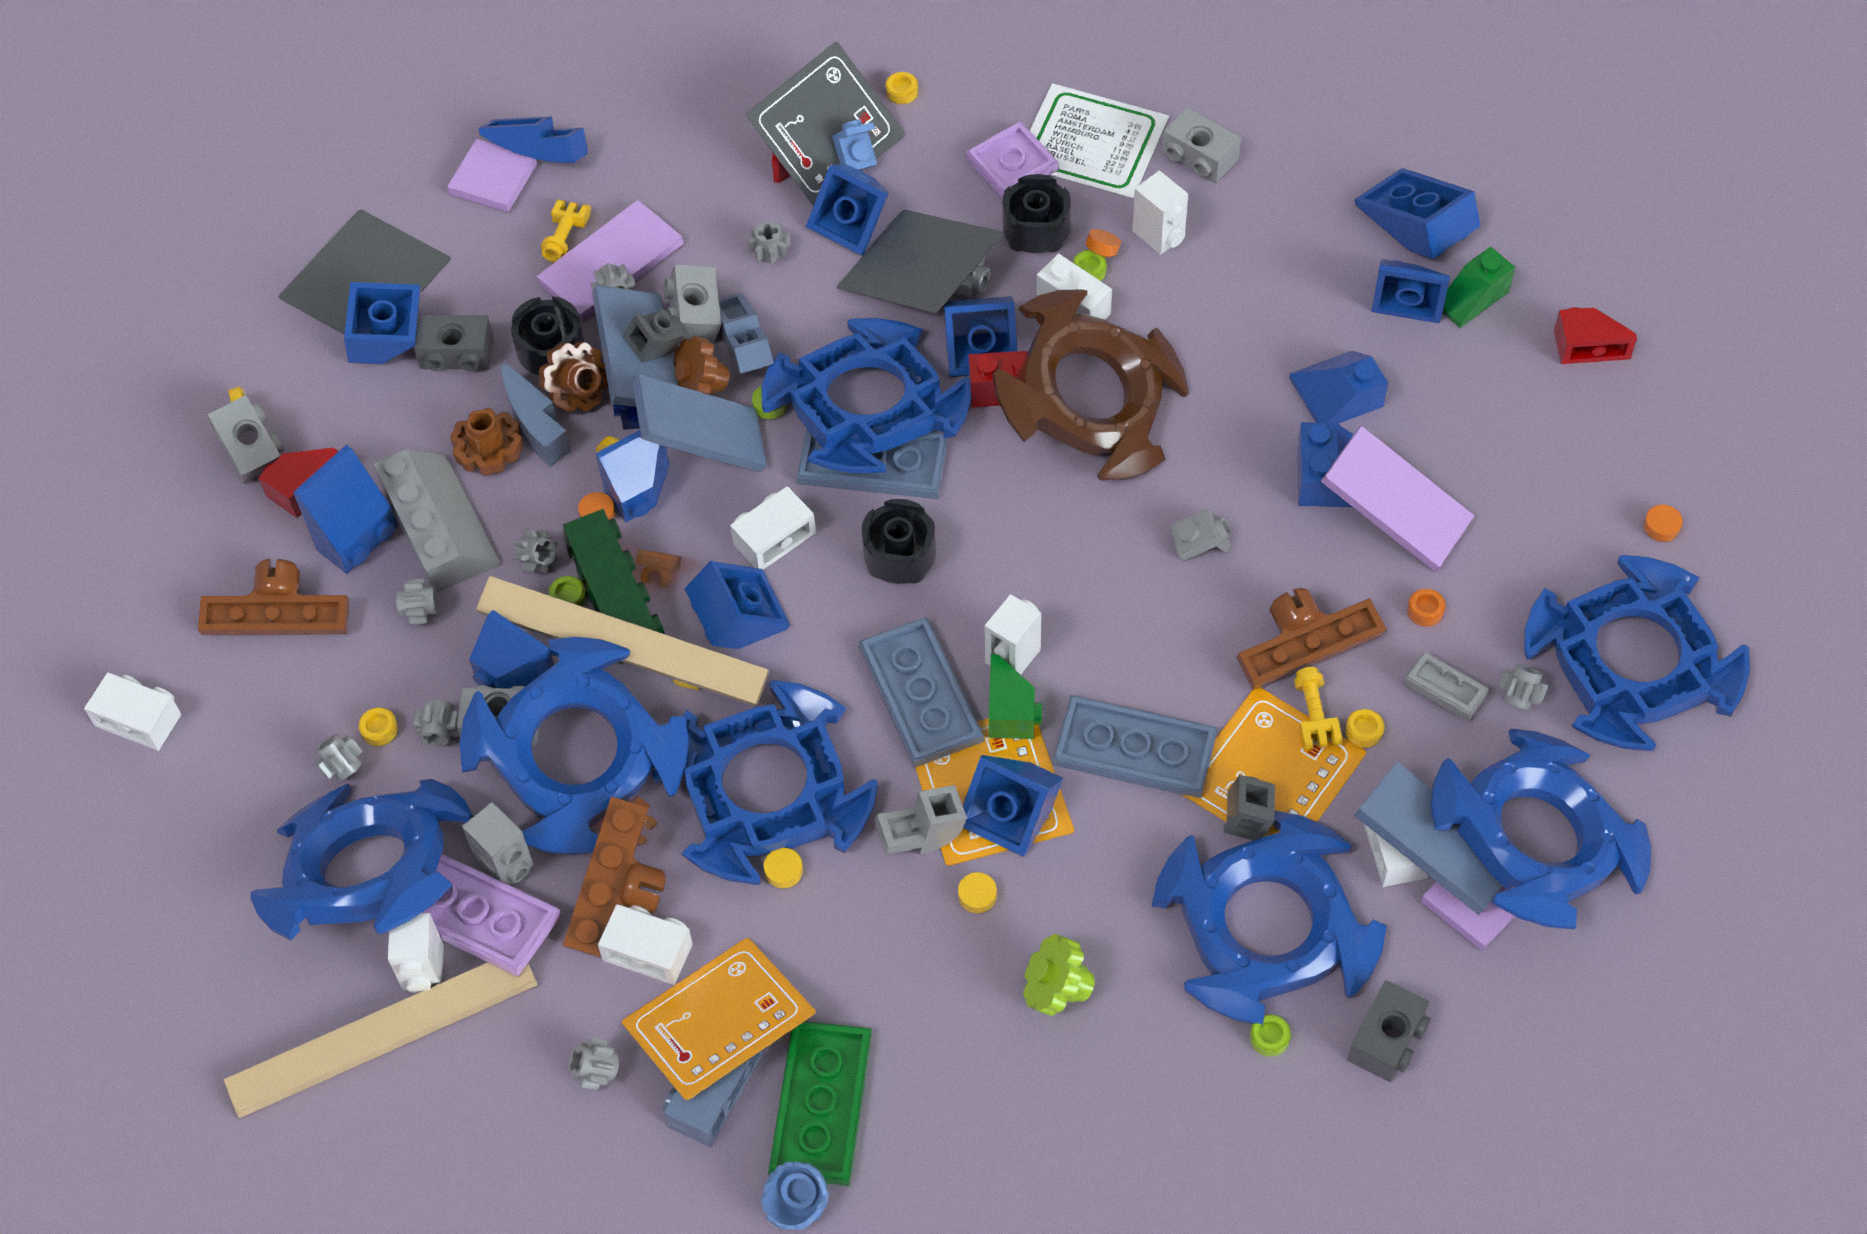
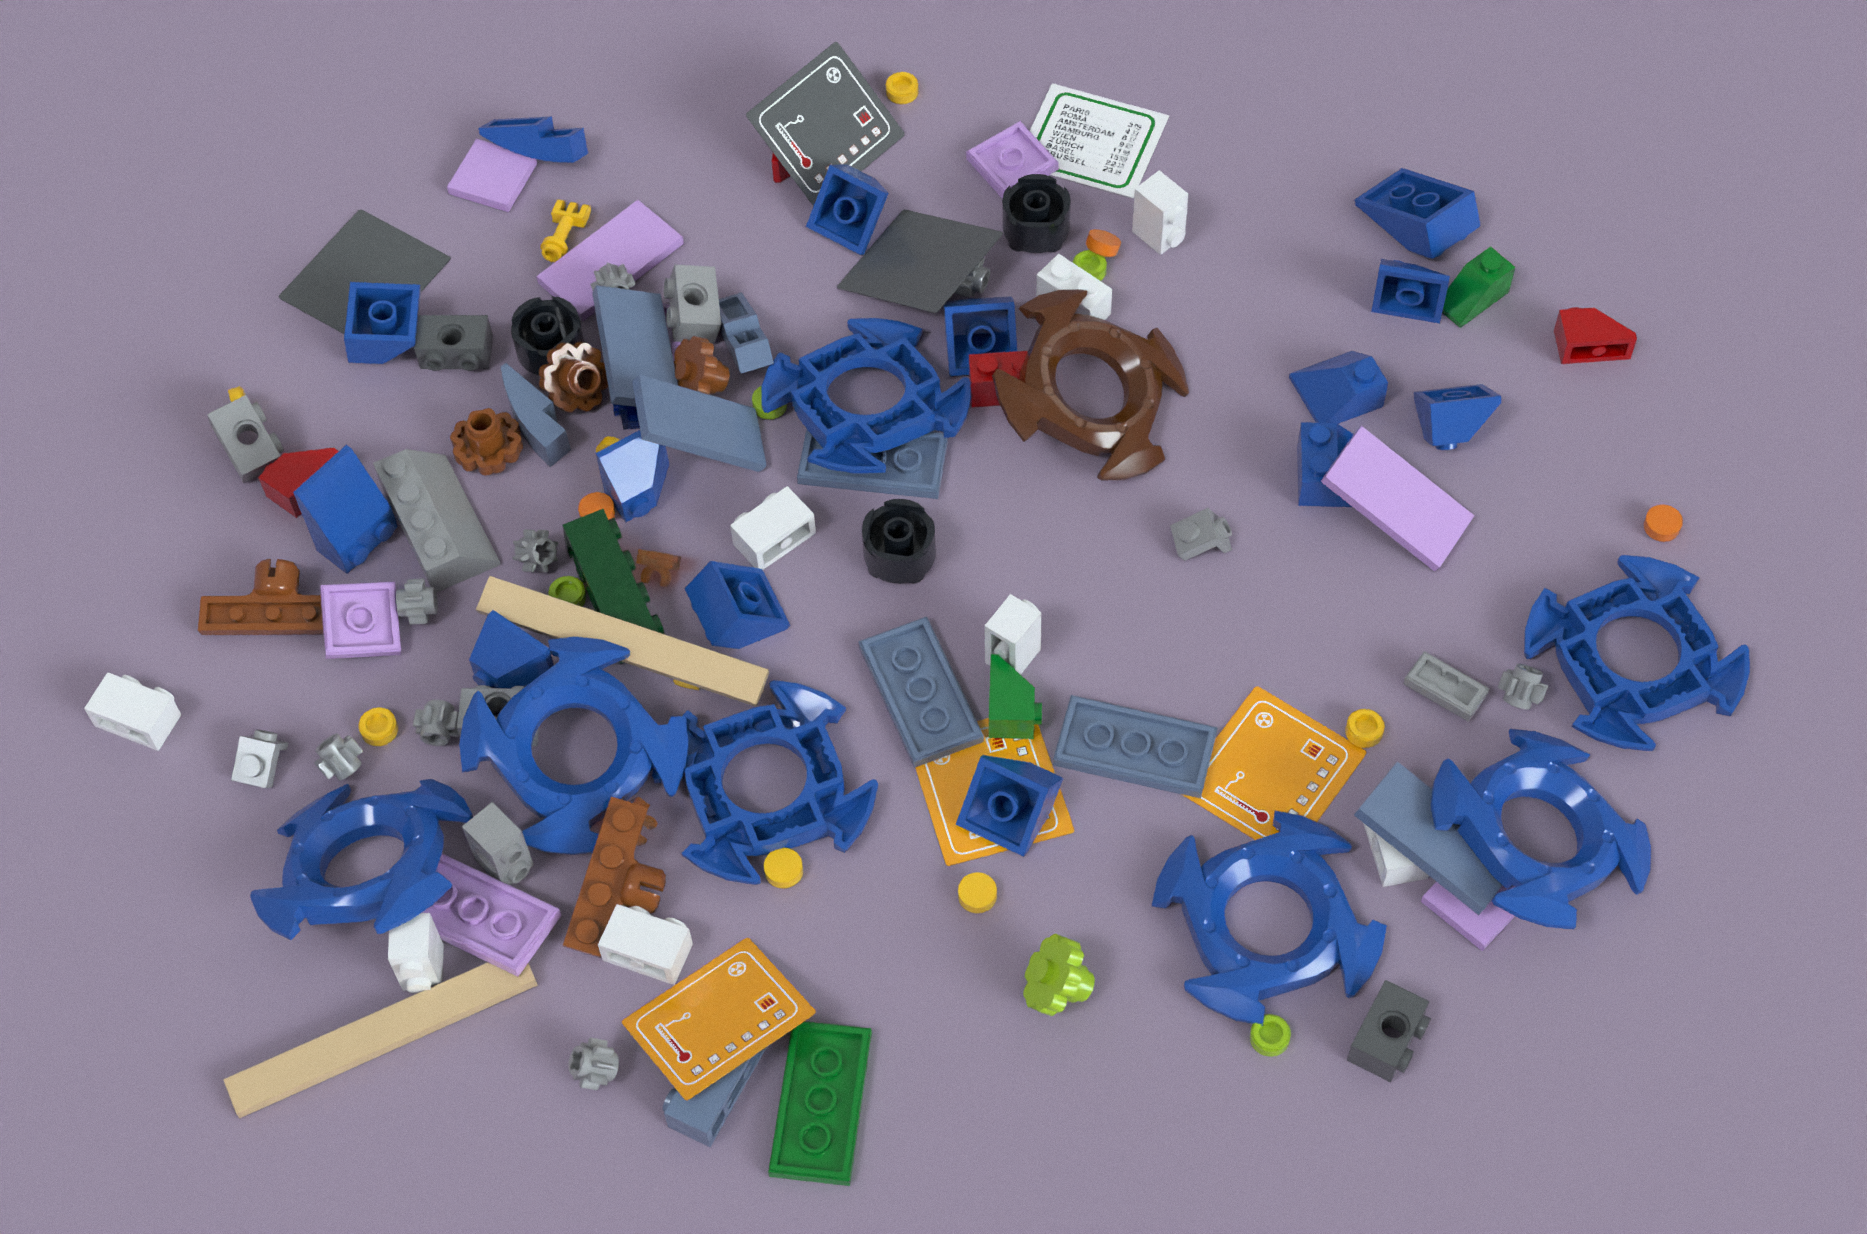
(257, 758): none -> bracket
(360, 620): none -> lavender tile
(661, 331): dark grey brick -> none
(769, 242): light grey gear -> none
(794, 1195): medium blue hair -> none
(854, 145): medium blue bracket -> none
(926, 826): light grey brick -> none
(1201, 145): light grey brick -> none
(1250, 808): dark grey brick -> none
(1307, 636): dark orange plate -> none
(1308, 681): yellow hinge -> none
(1426, 607): orange tile -> none
(1454, 413): none -> blue slope

